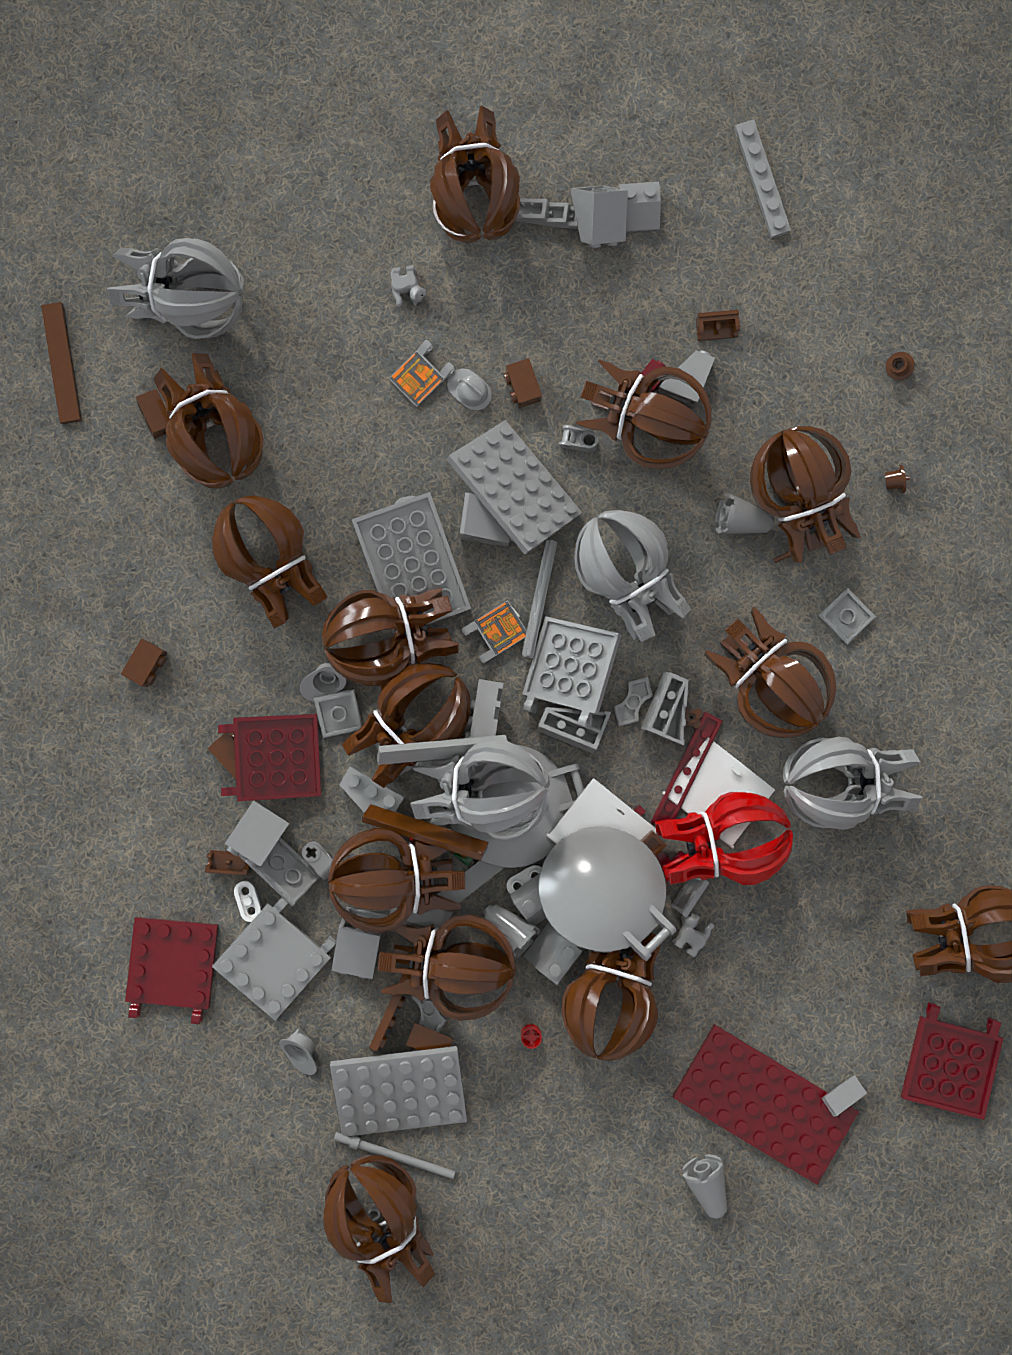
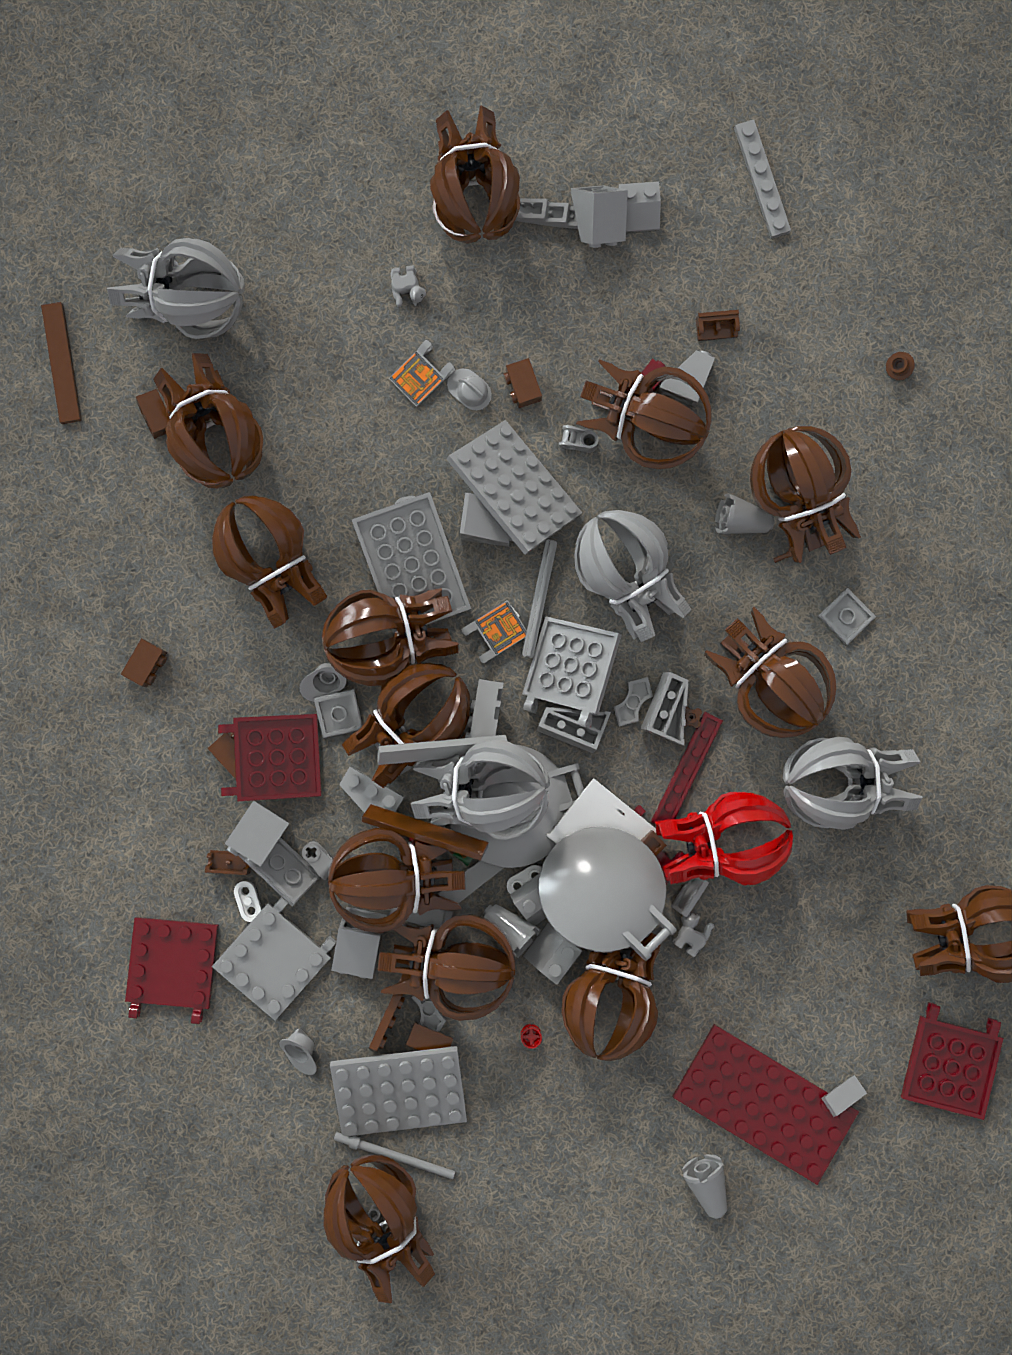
(715, 779): white piece -> none
(896, 479): reddish brown piece -> none

